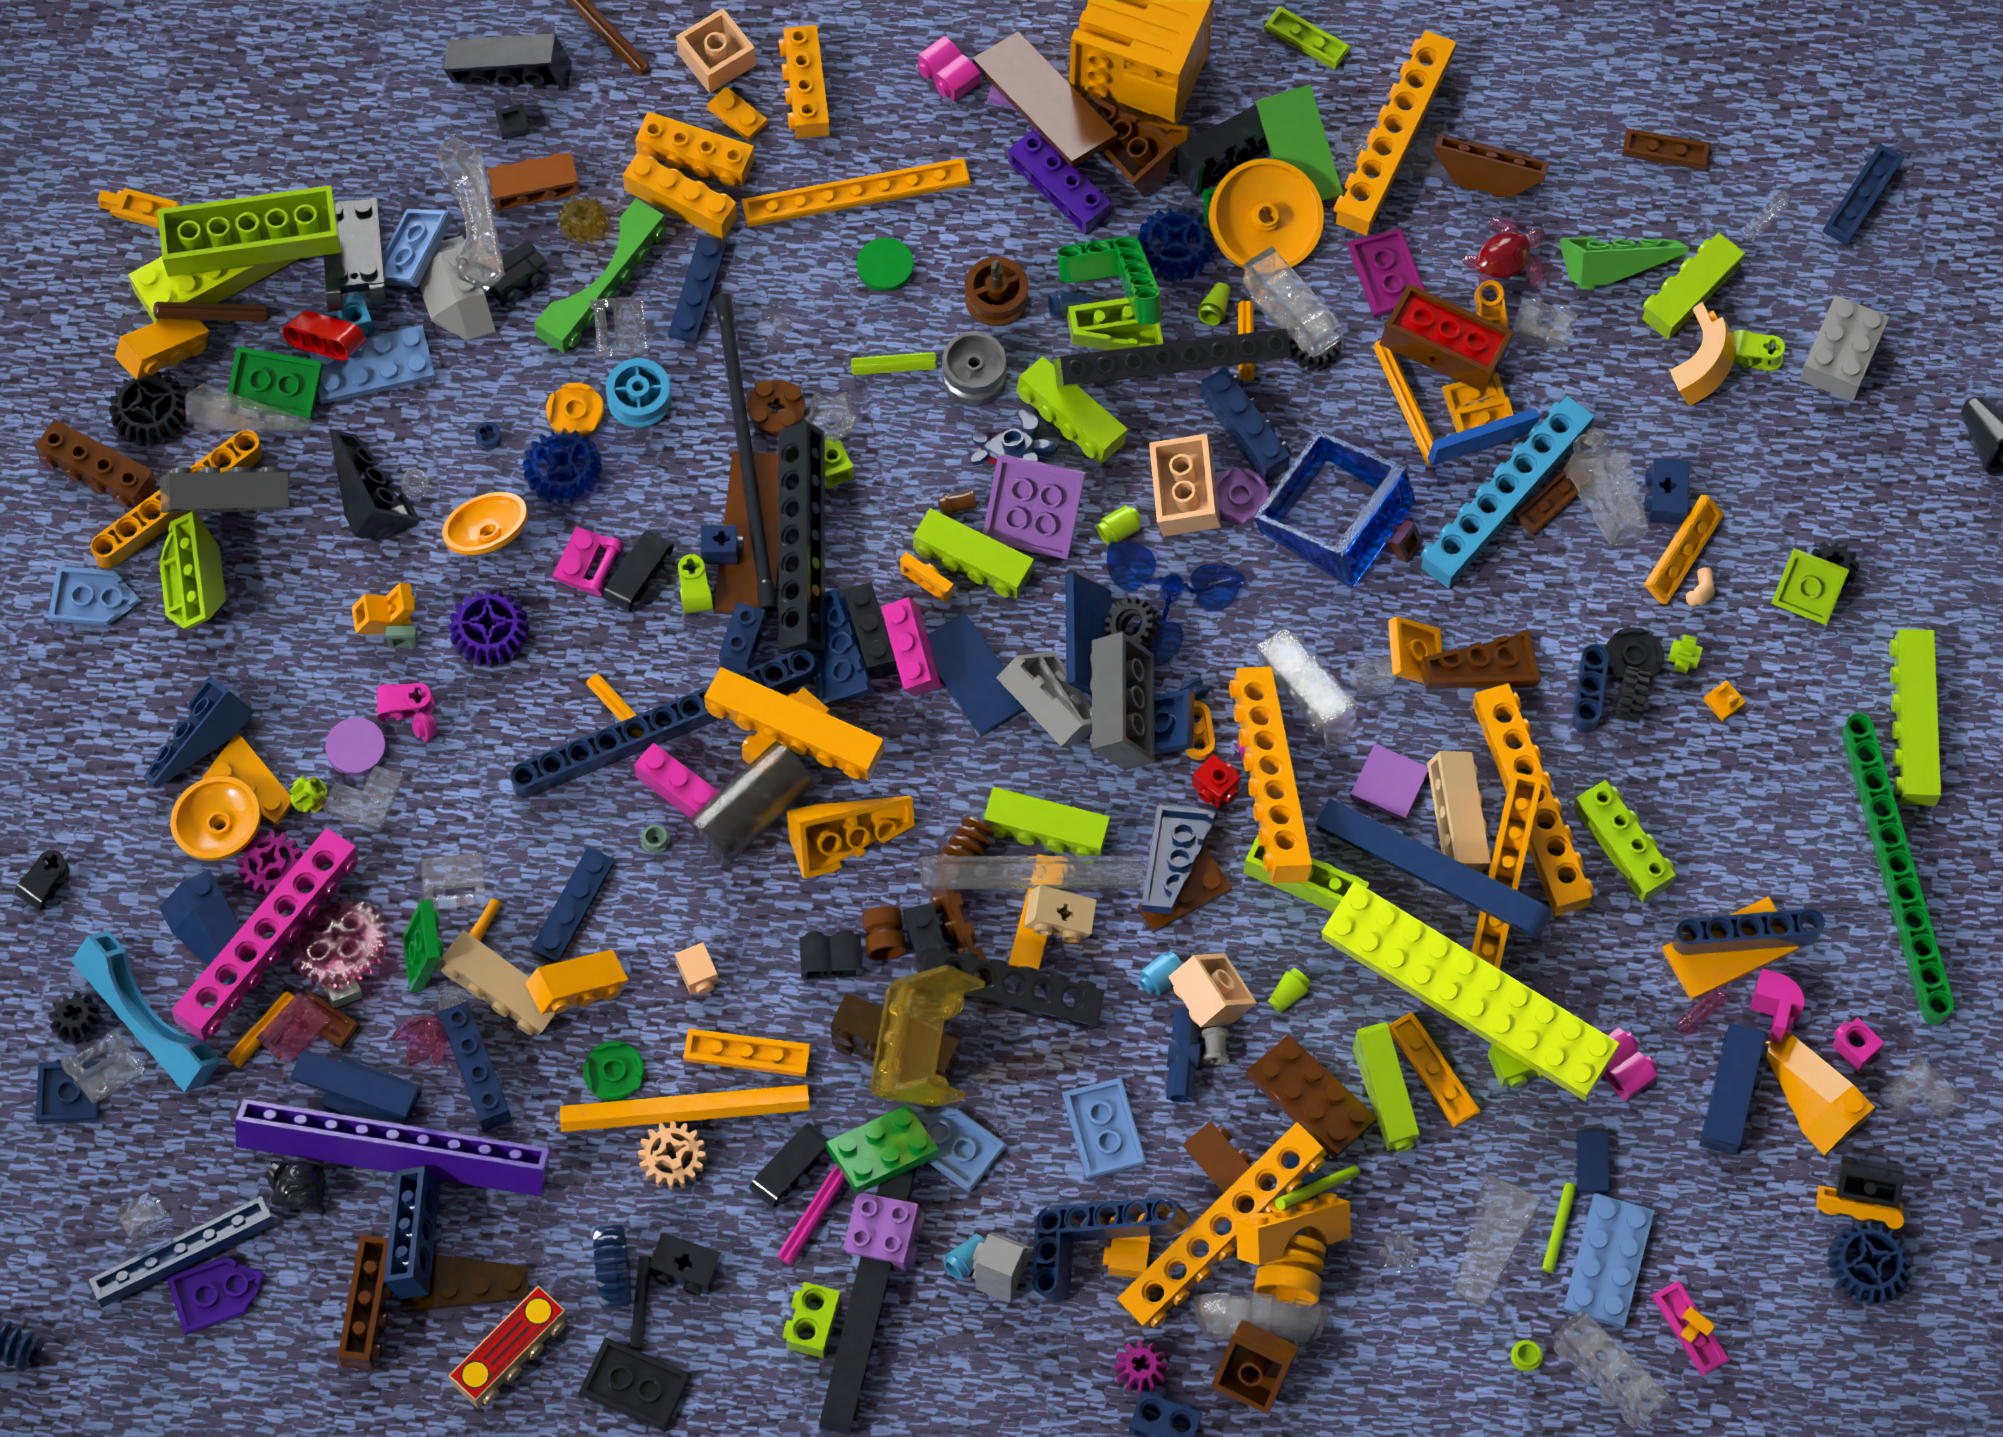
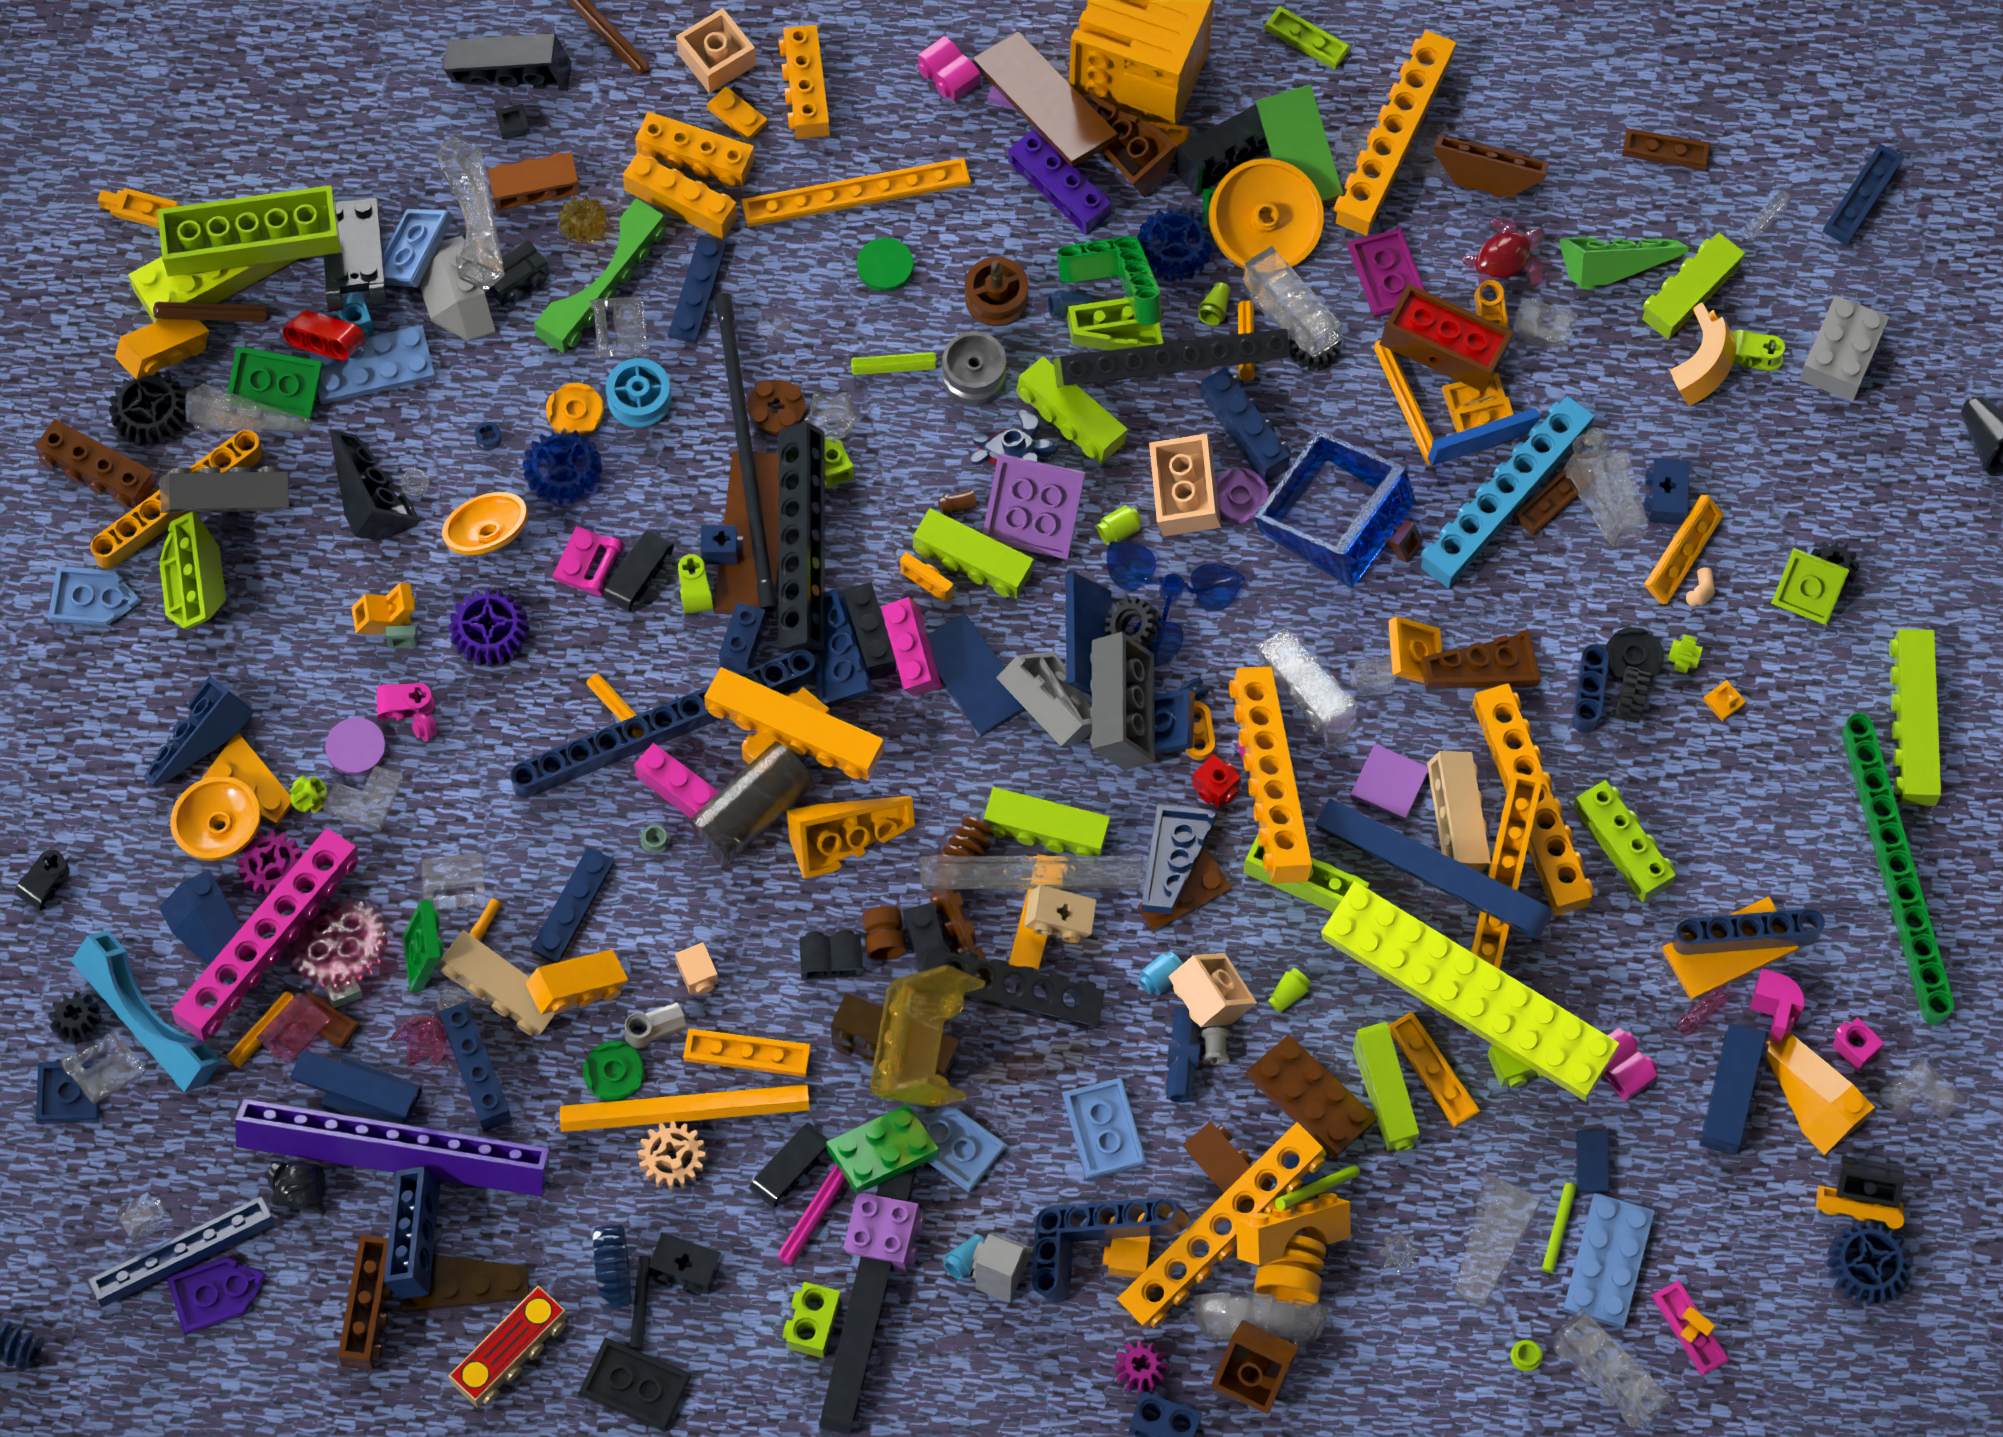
(657, 1025): none -> light grey piece

